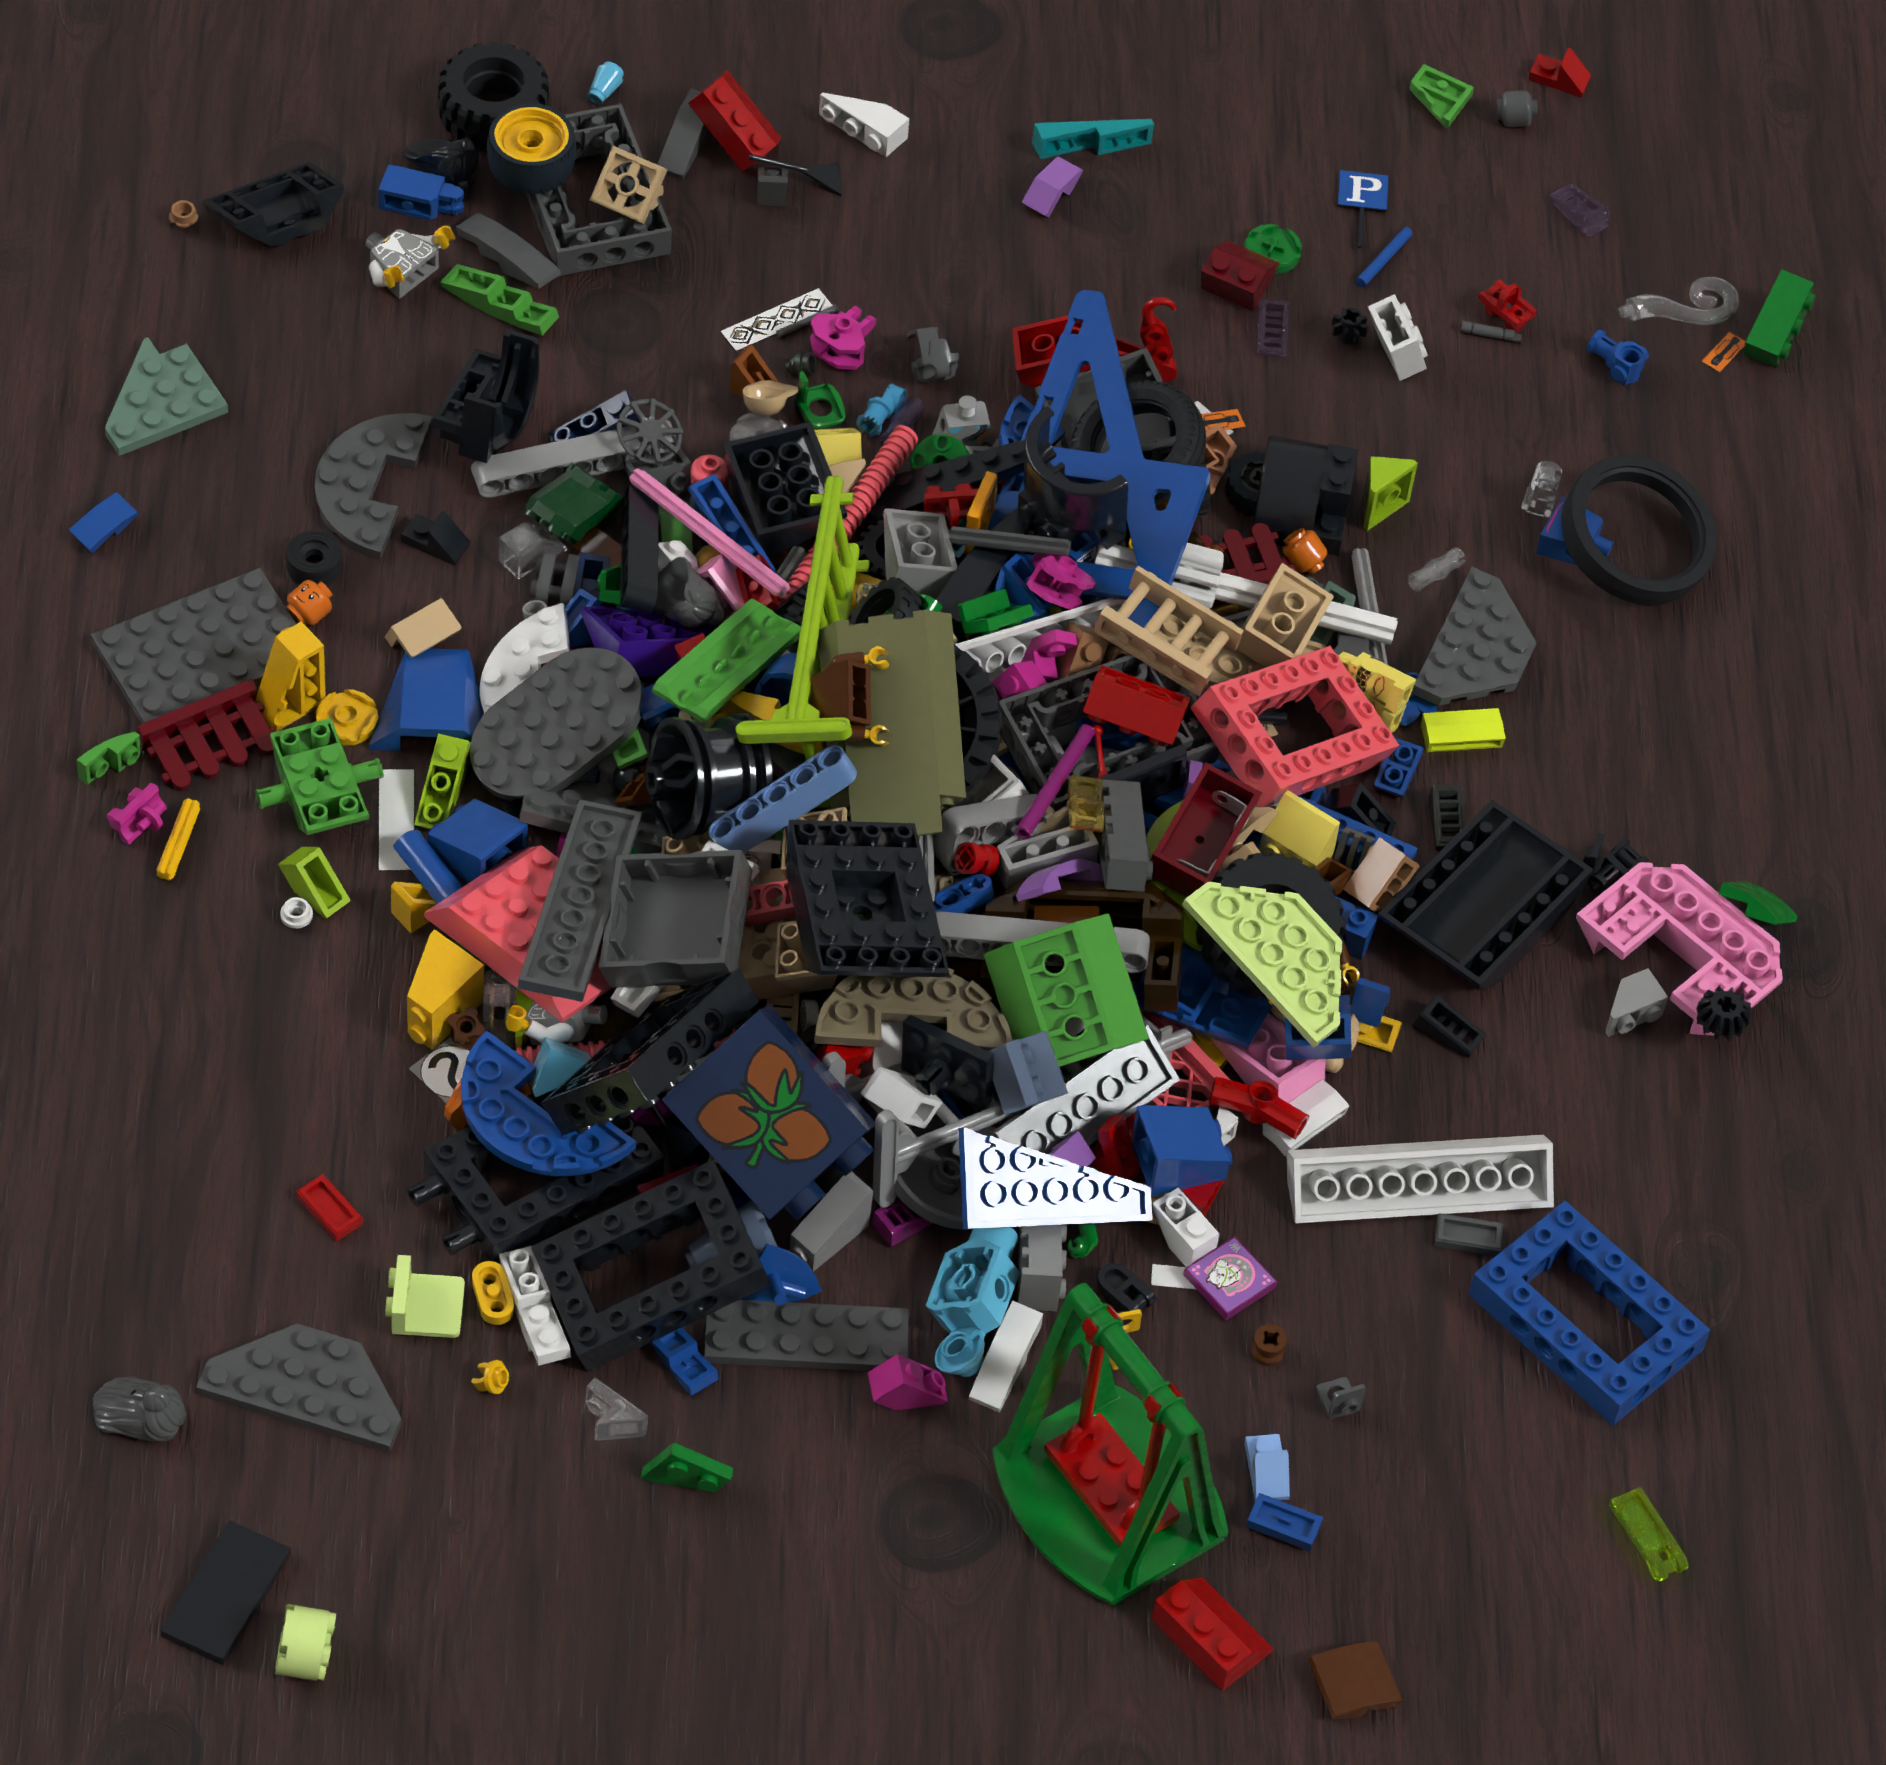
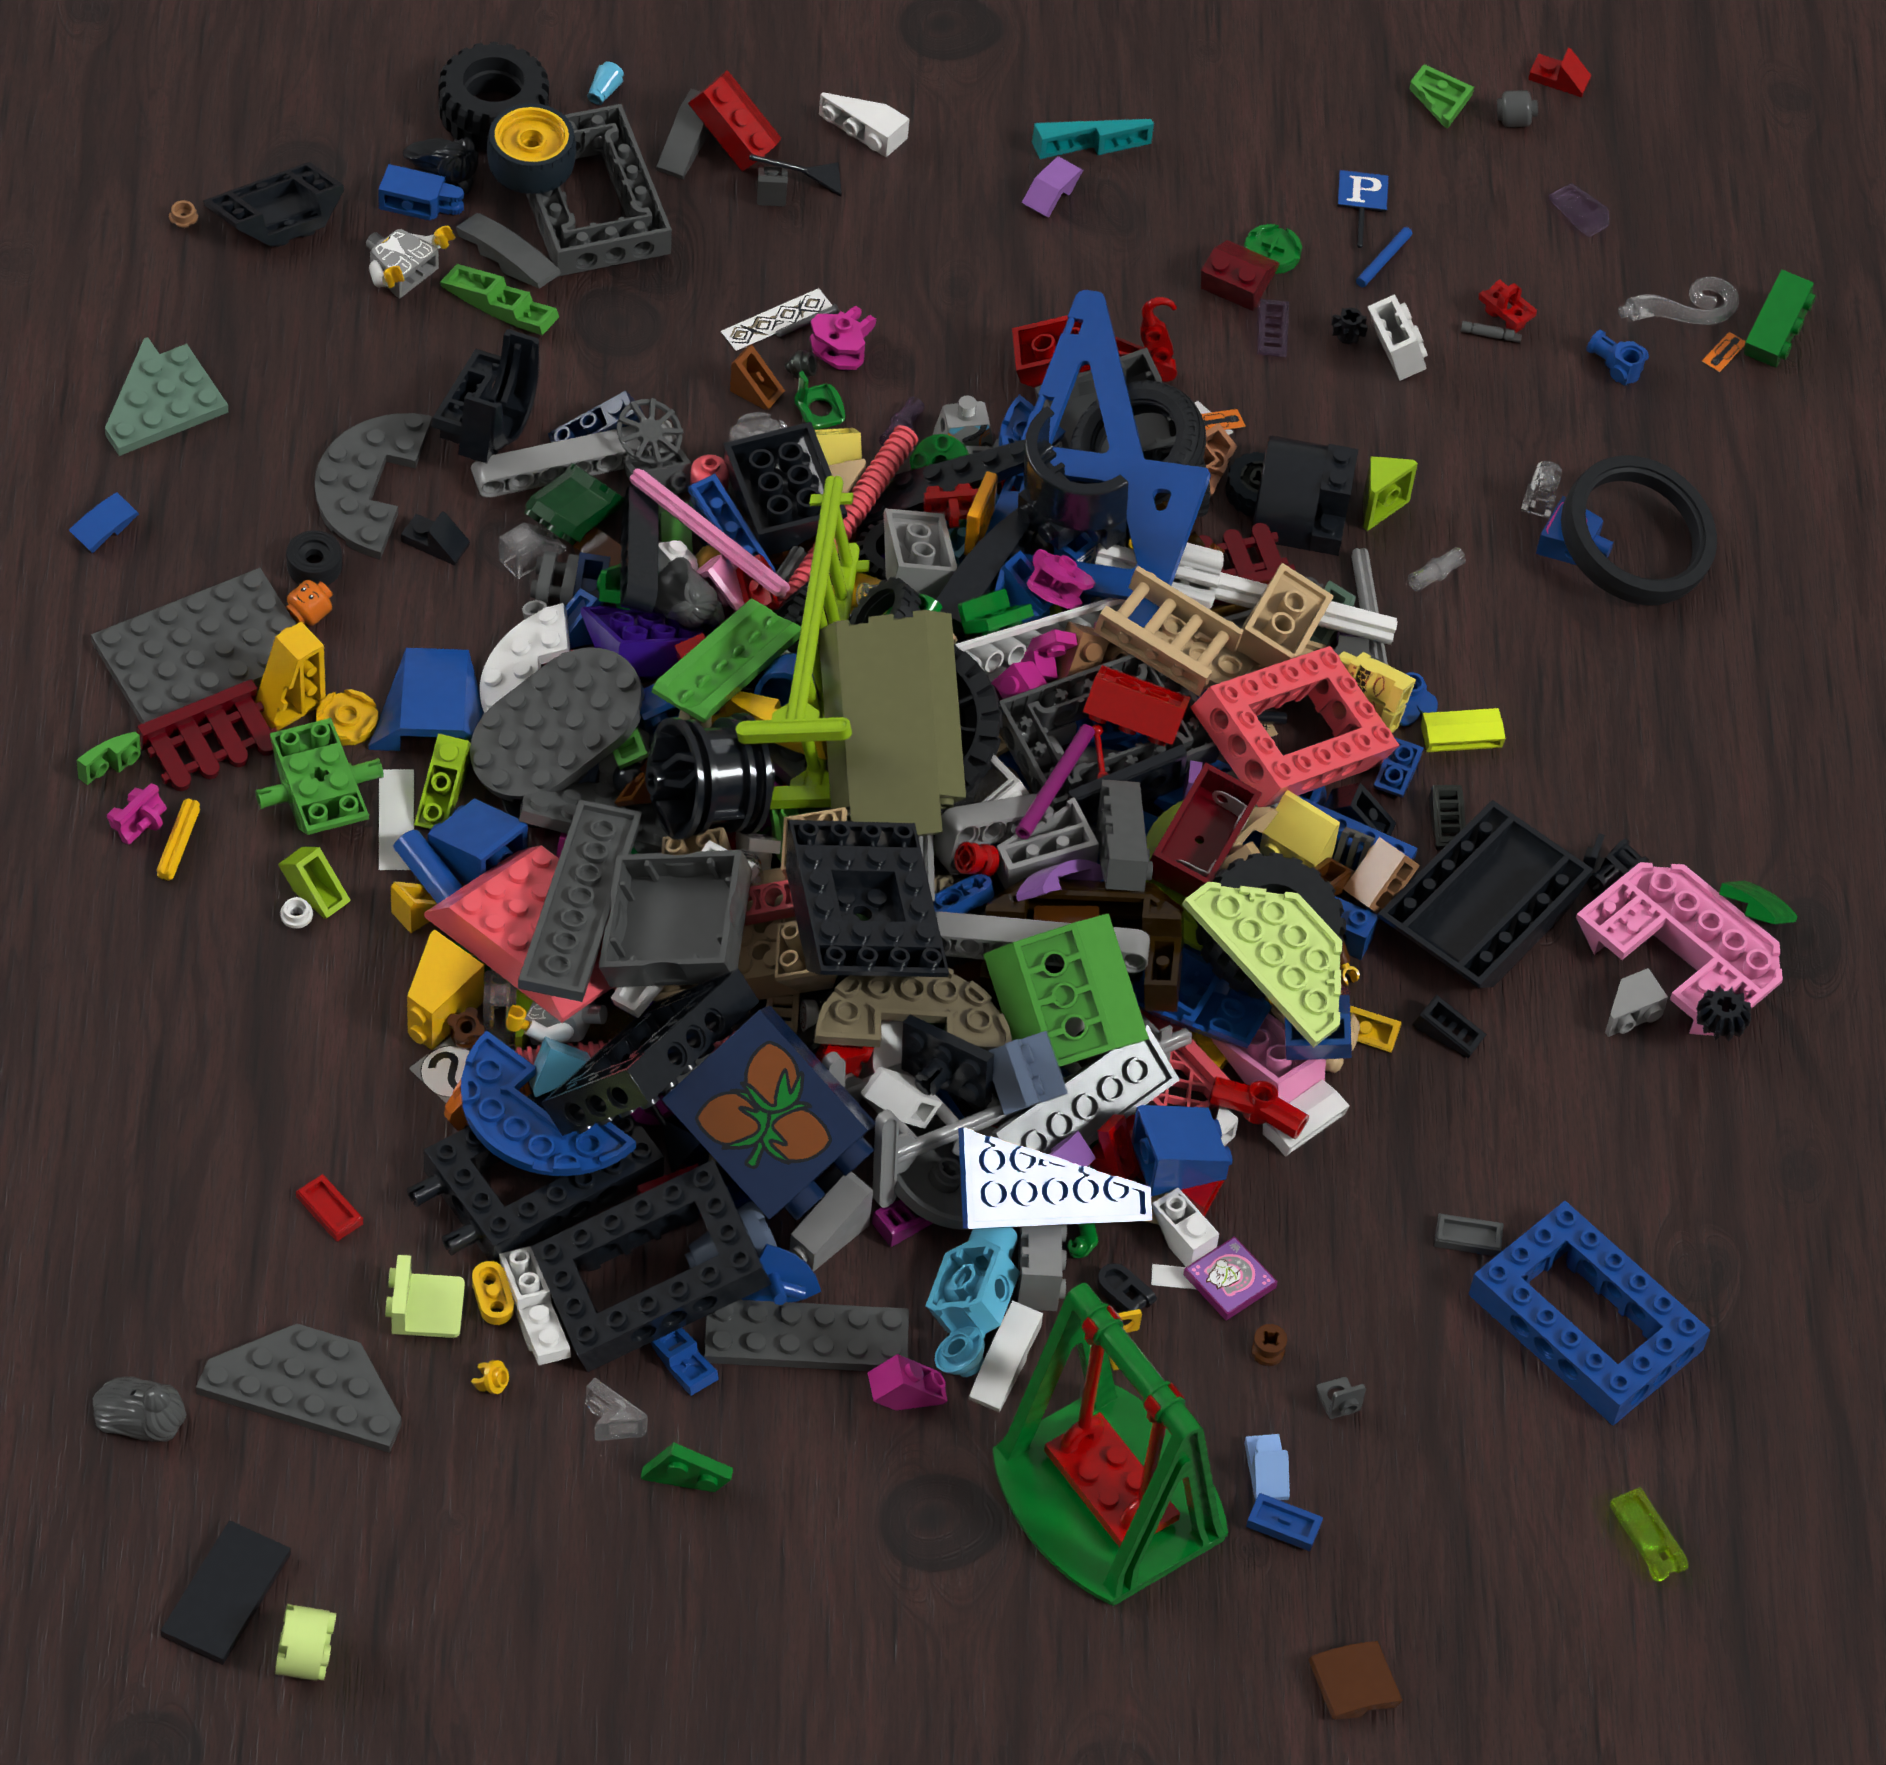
(424, 628): tan panel -> none
(610, 175): tan piece -> none
(767, 396): tan cap -> none
(784, 800): medium blue beam -> none
(845, 691): reddish brown torso -> none
(880, 409): dark azure connector -> none
(936, 360): dark grey piece -> none
(1010, 541): dark grey axle -> none
(1085, 803): clear yellow slope -> none
(1209, 1631): red slope -> none
(1304, 551): orange head -> none
(1370, 1001): blue slope -> none
(1420, 1178): white slope -> none
(1479, 645): dark grey plate -> none

